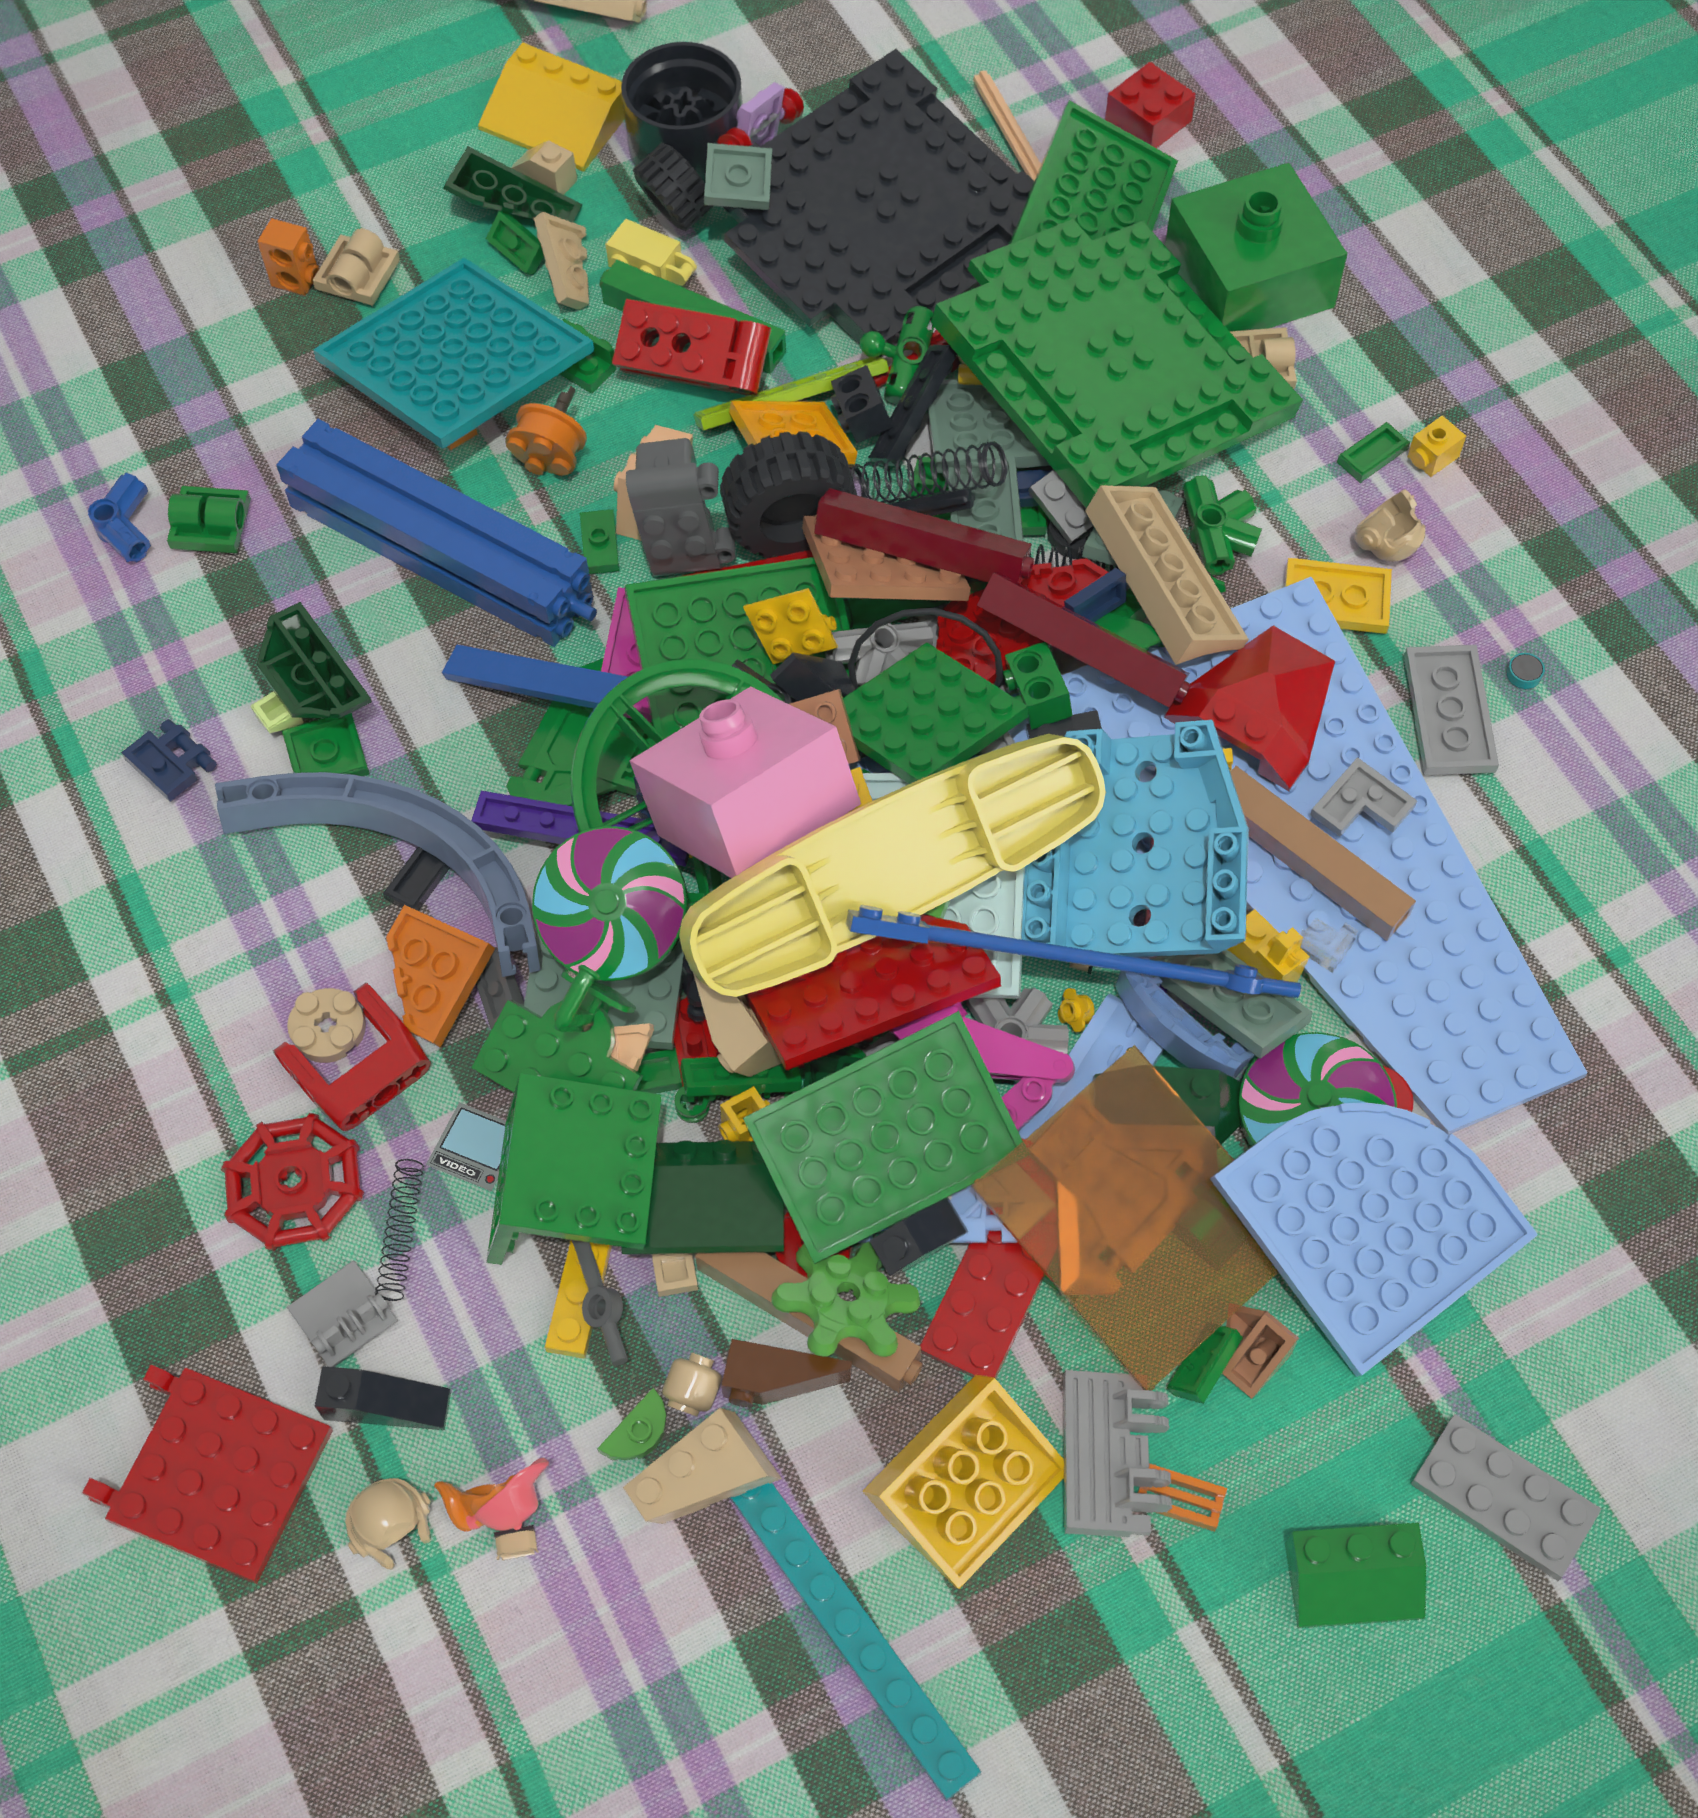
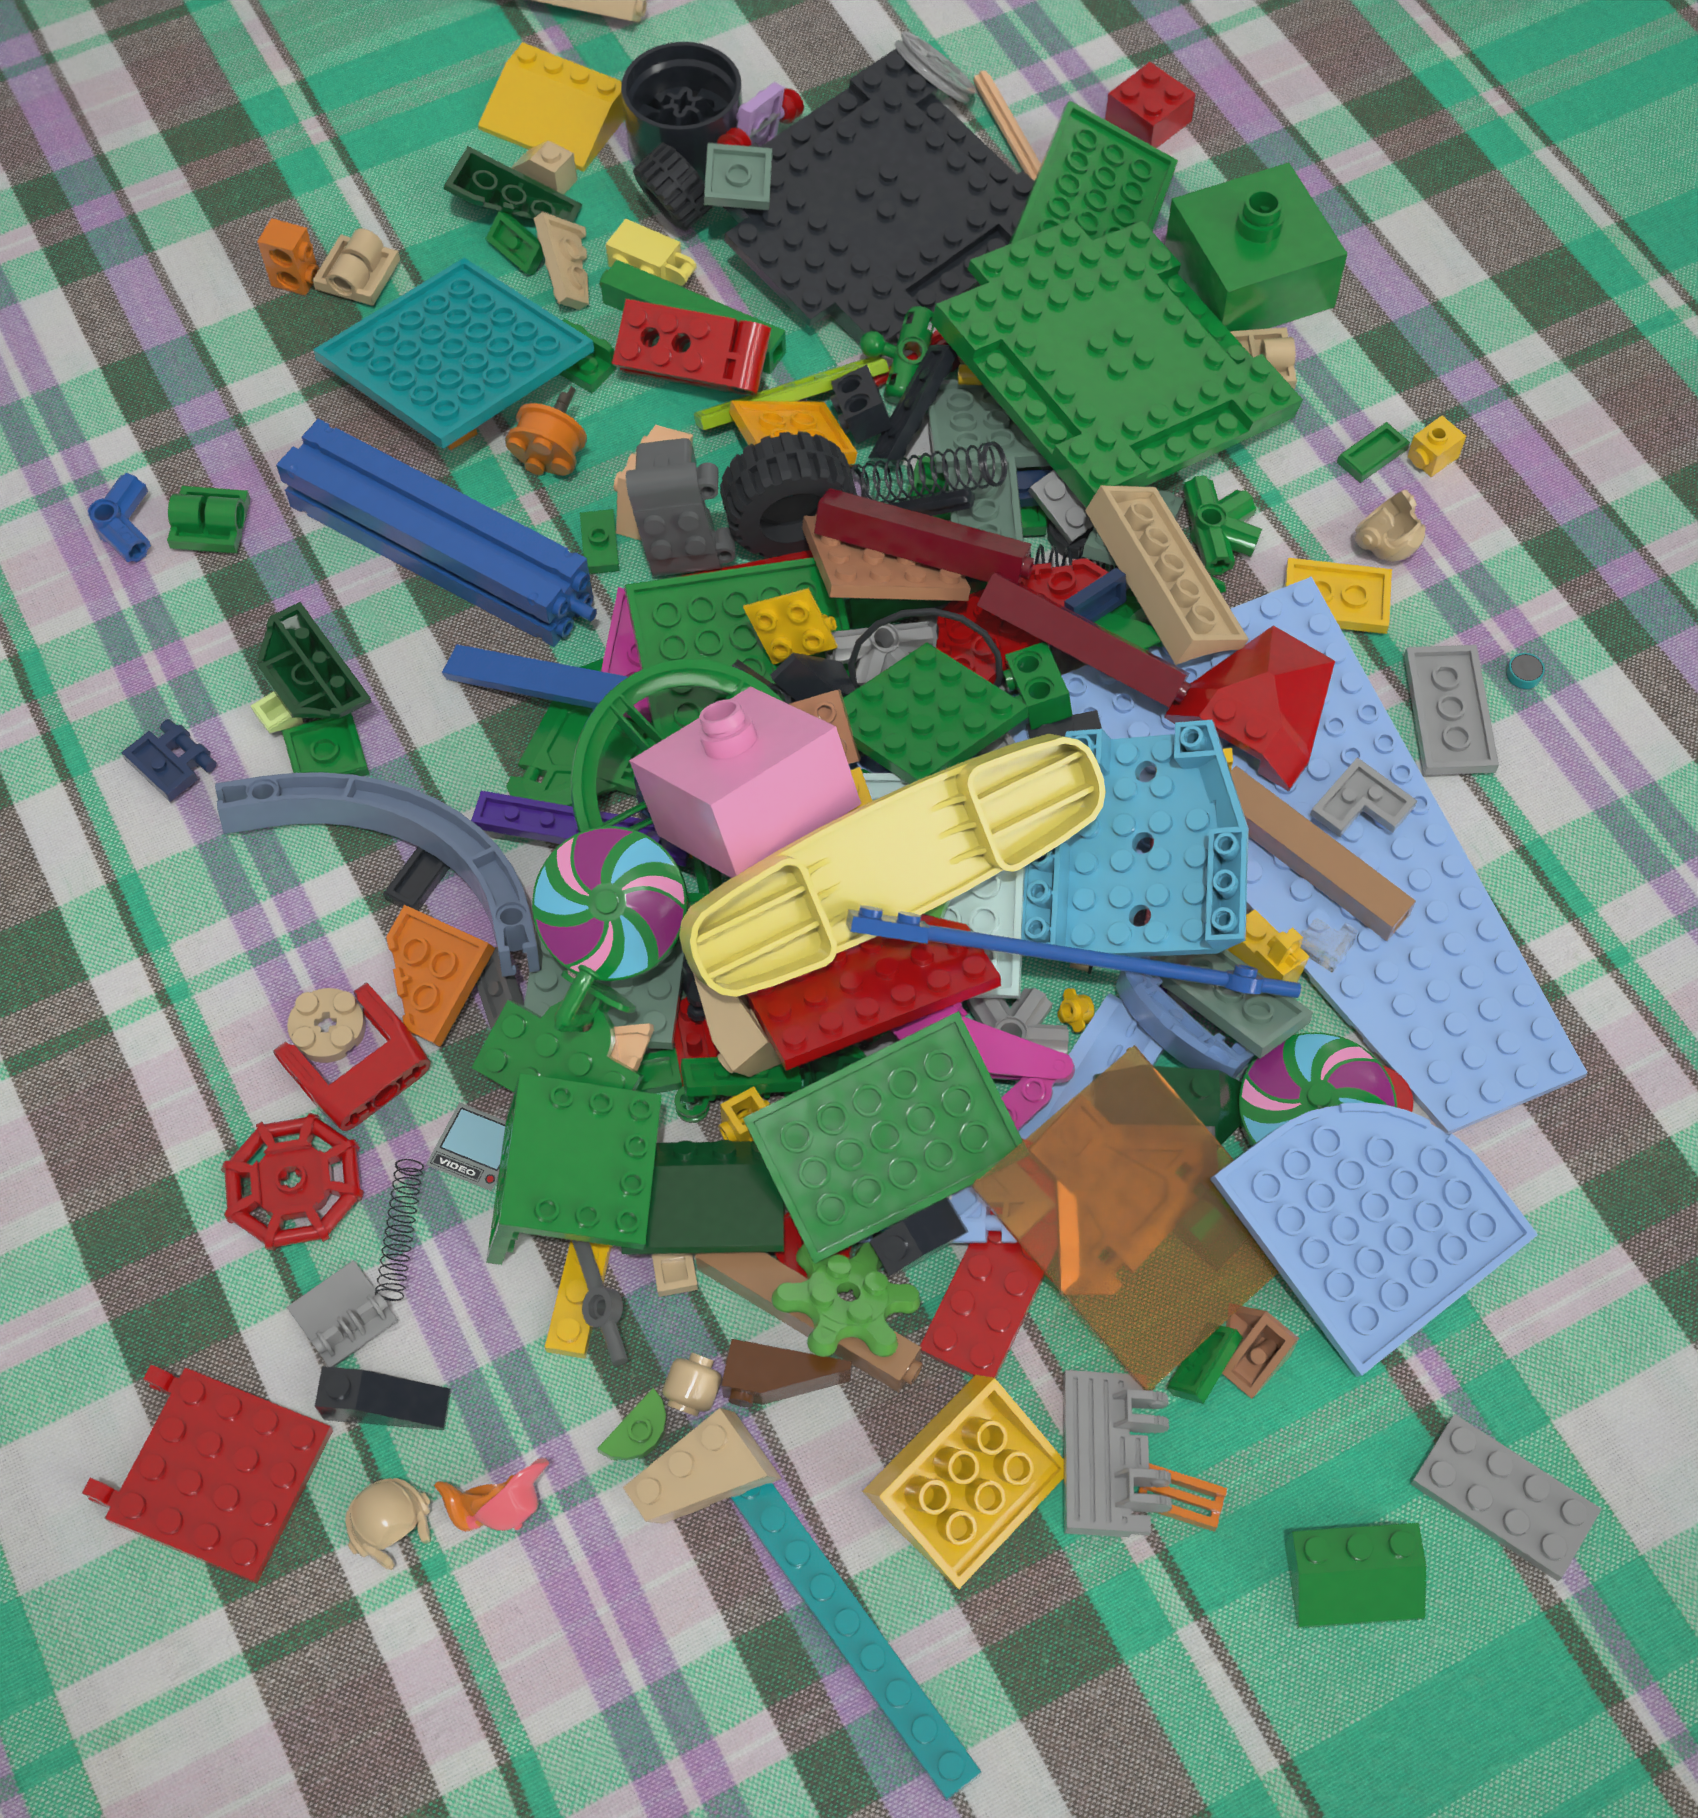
(516, 1543): tan piece -> none
(935, 67): none -> light grey wedge

